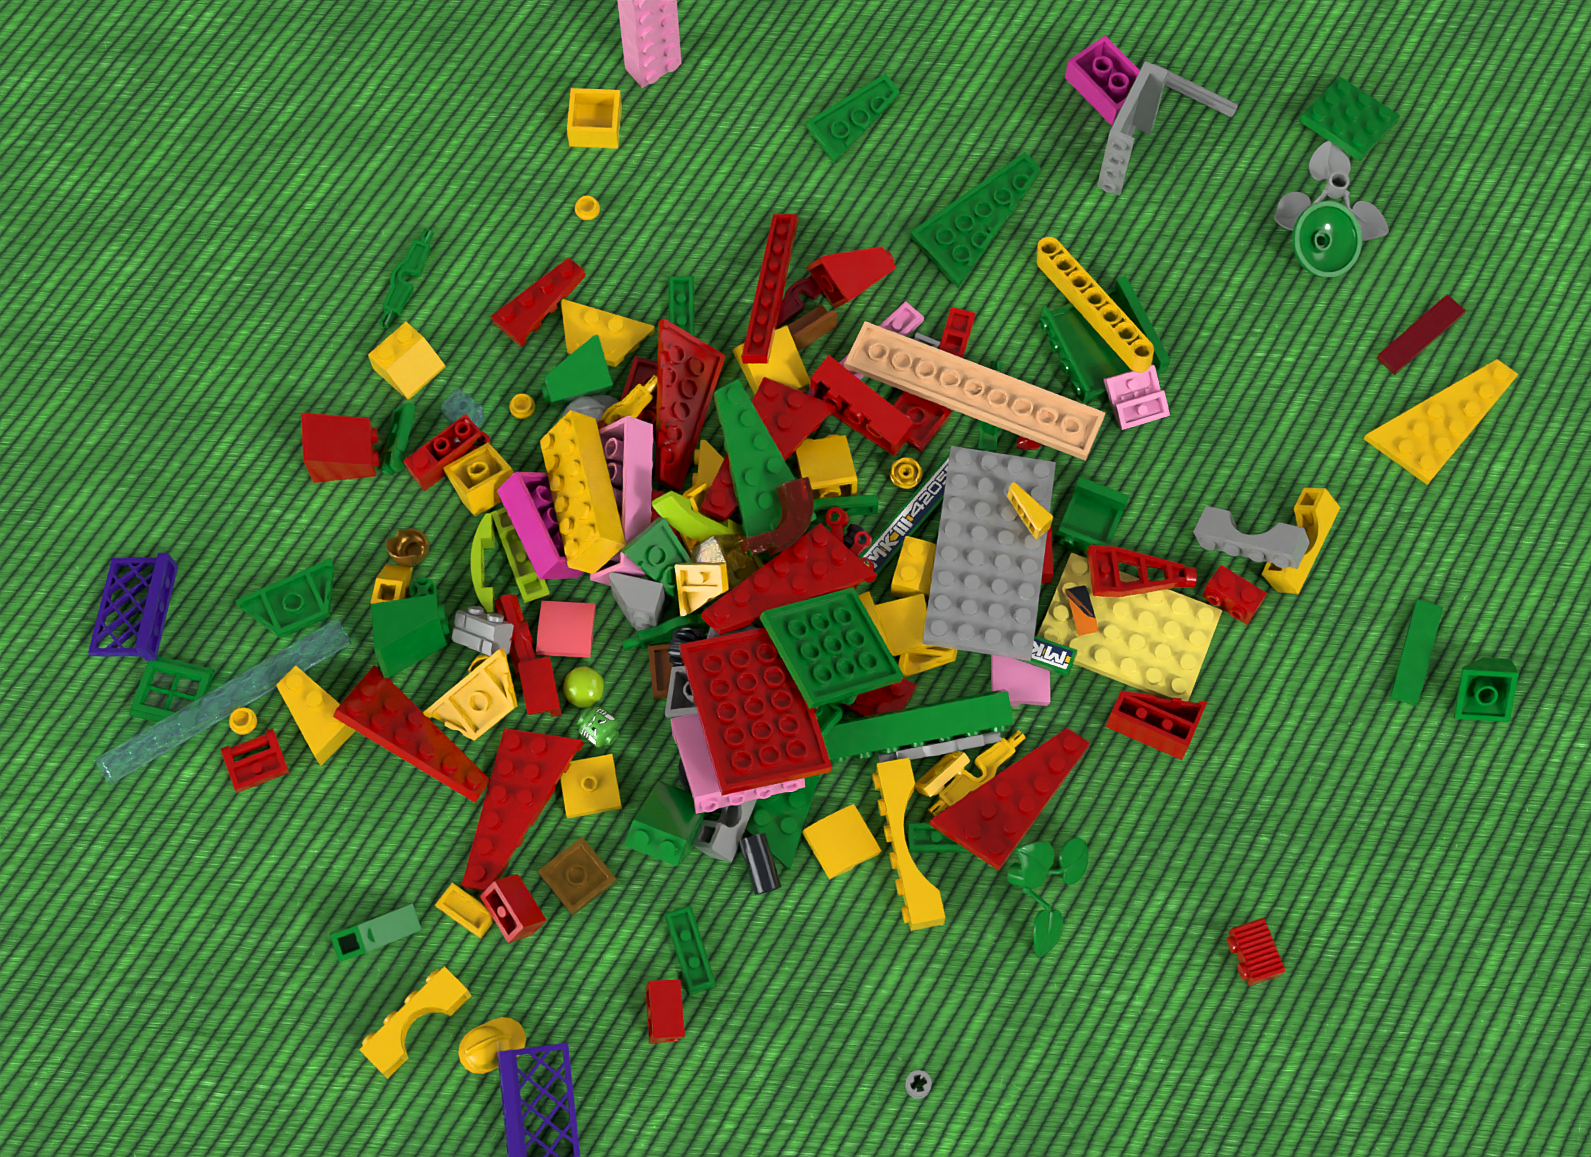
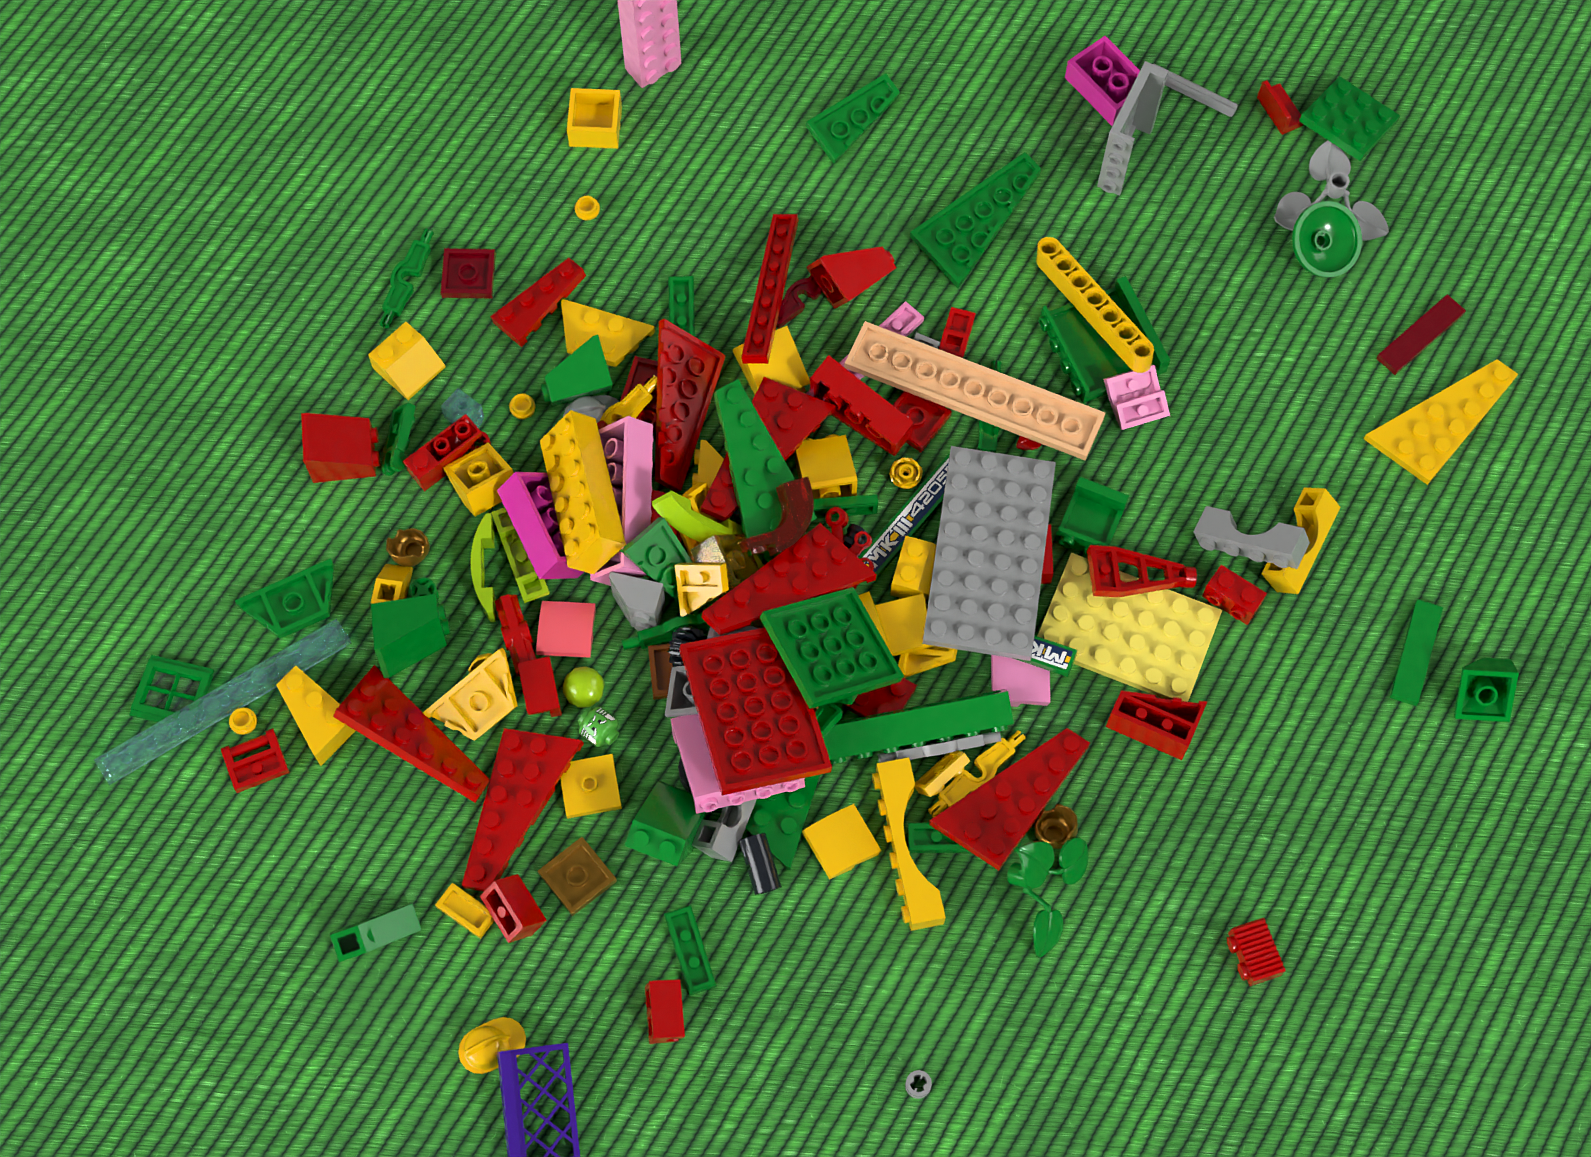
(154, 613): dark purple fence -> none
(440, 995): yellow arch -> none
(468, 273): none -> dark red plate
(482, 630): light grey brick -> none
(812, 326): dark orange panel -> none
(1031, 512): yellow slope -> none
(1056, 826): none -> pearl gold hair
(1082, 610): sticker -> none
(1279, 107): none -> red panel

